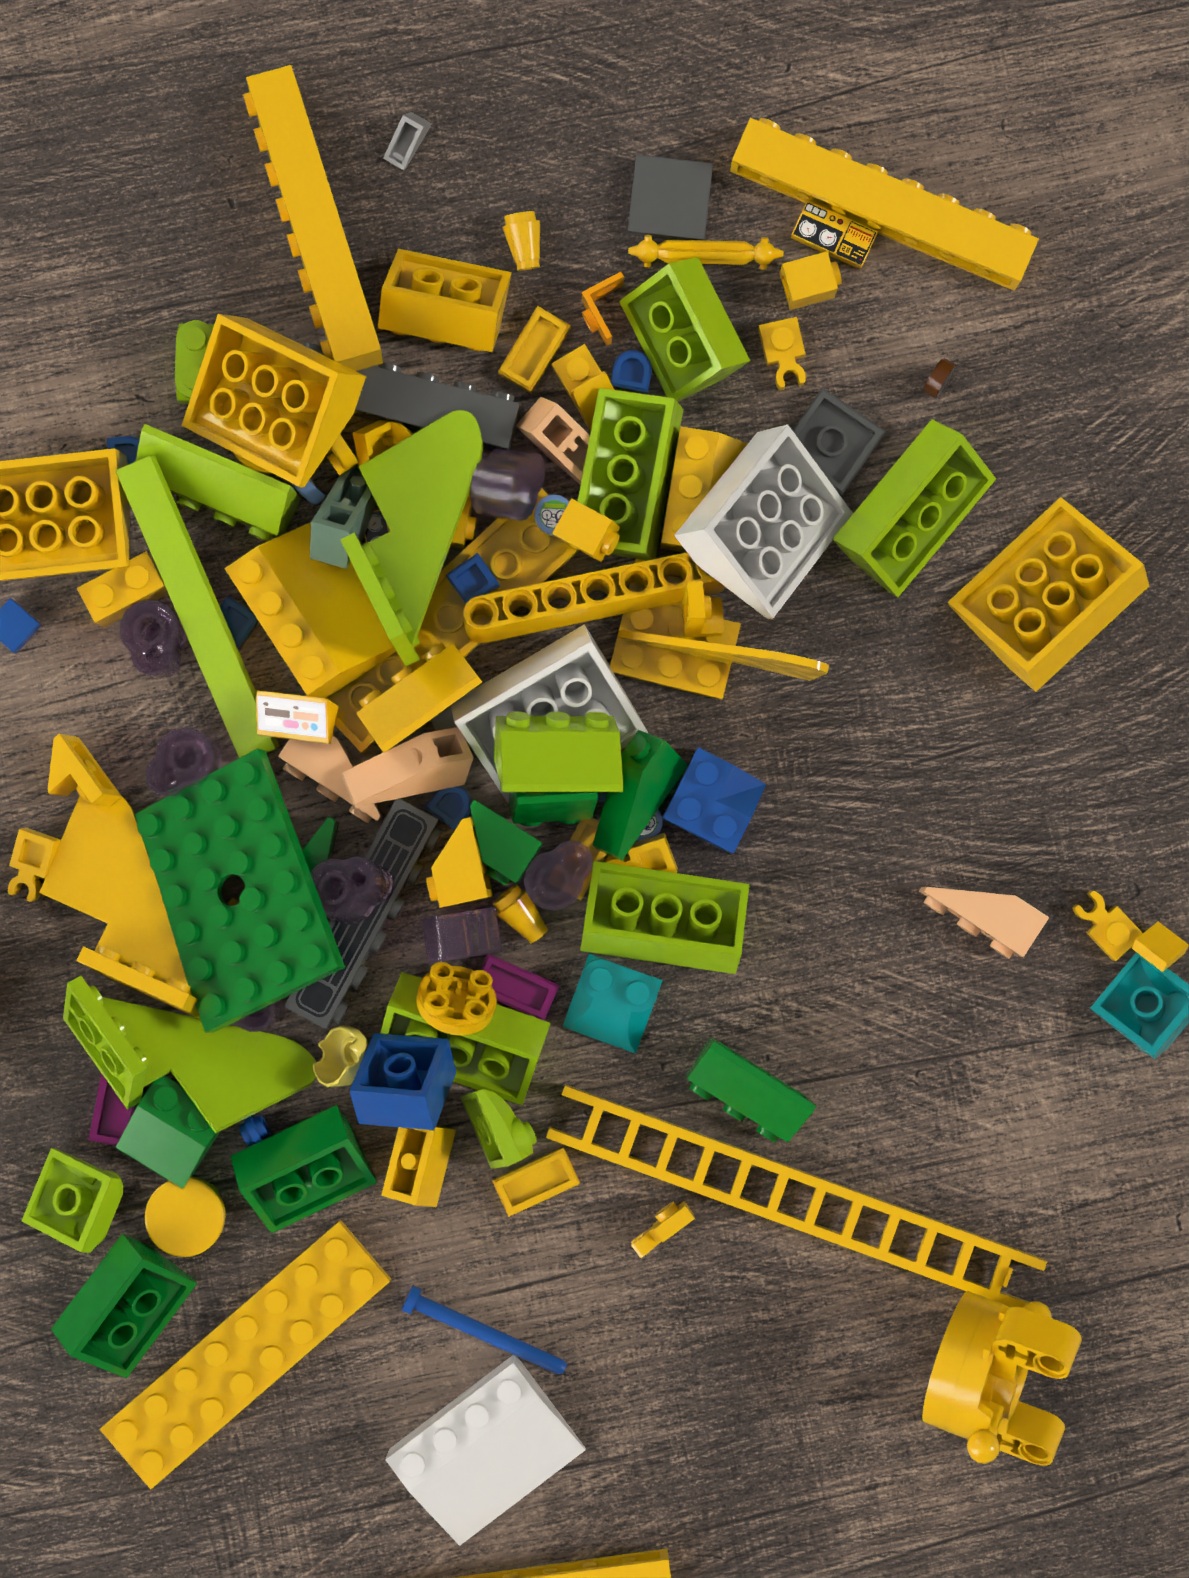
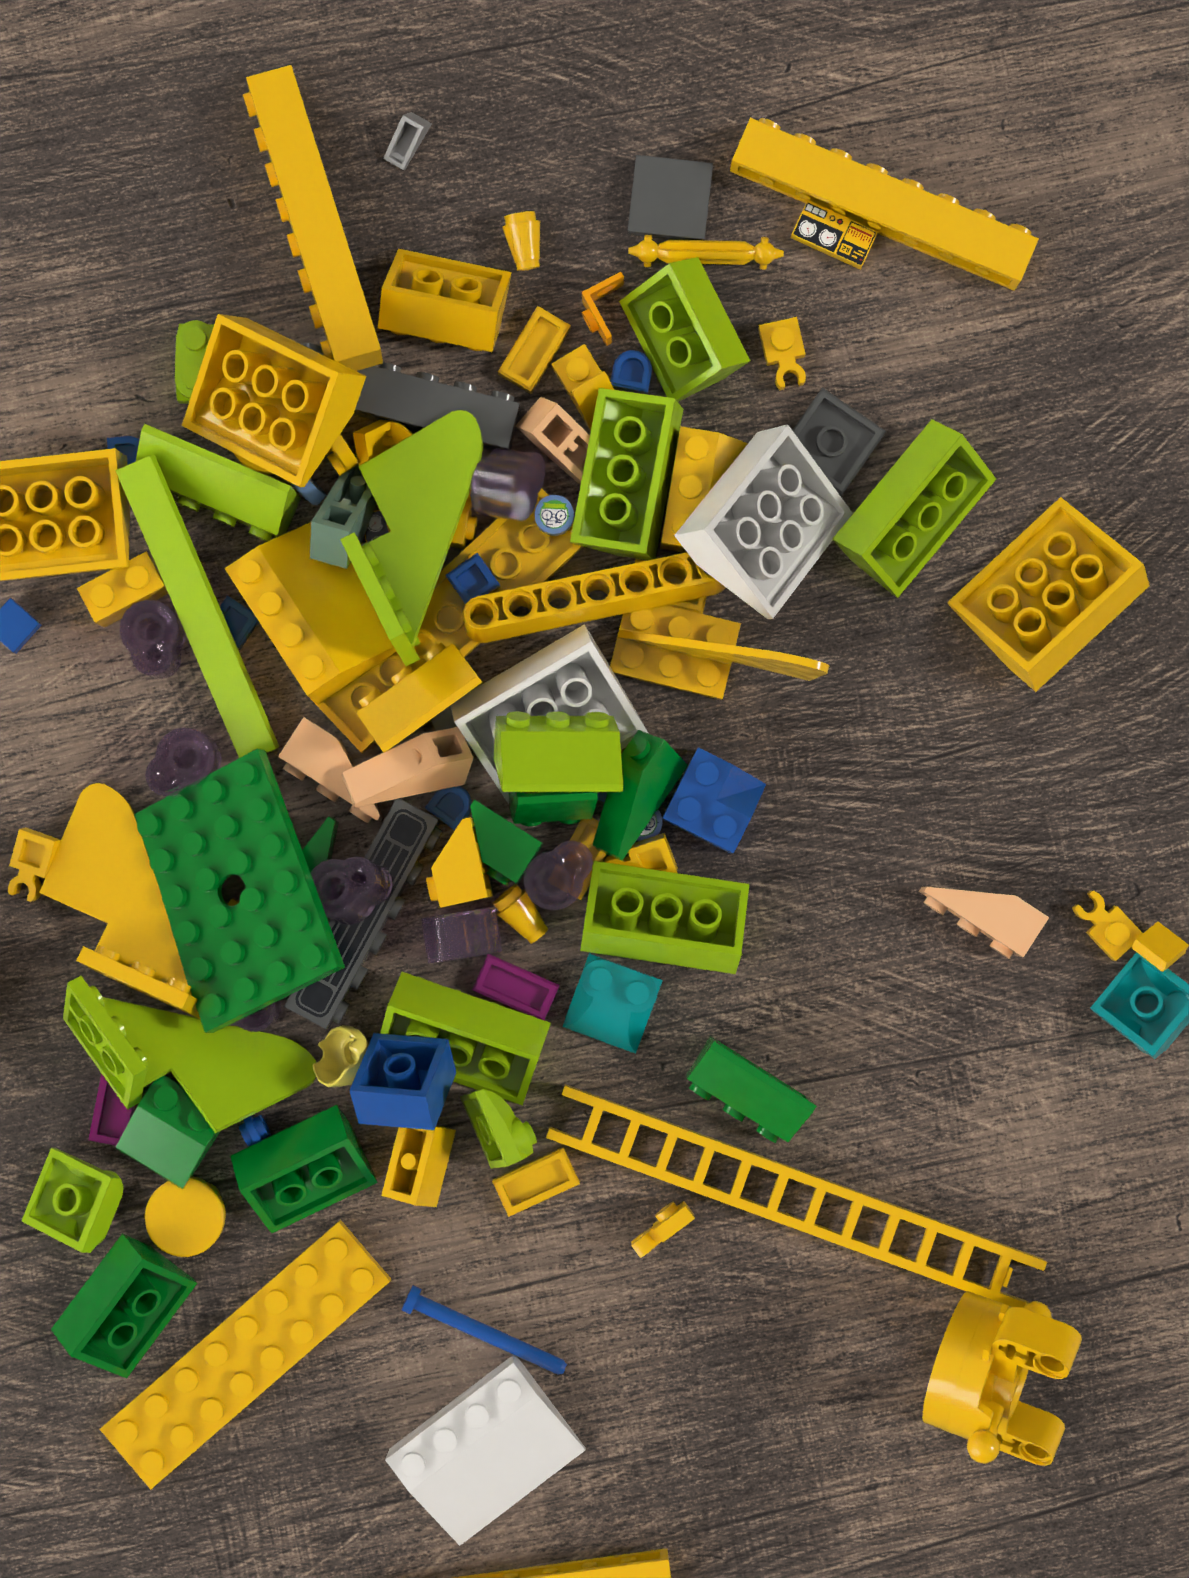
(76, 768): yellow slope -> none
(295, 717): slope -> none
(456, 999): yellow tile -> none
(587, 530): yellow brick -> none
(701, 613): yellow bracket -> none
(810, 280): yellow brick -> none
(939, 378): reddish brown tile -> none

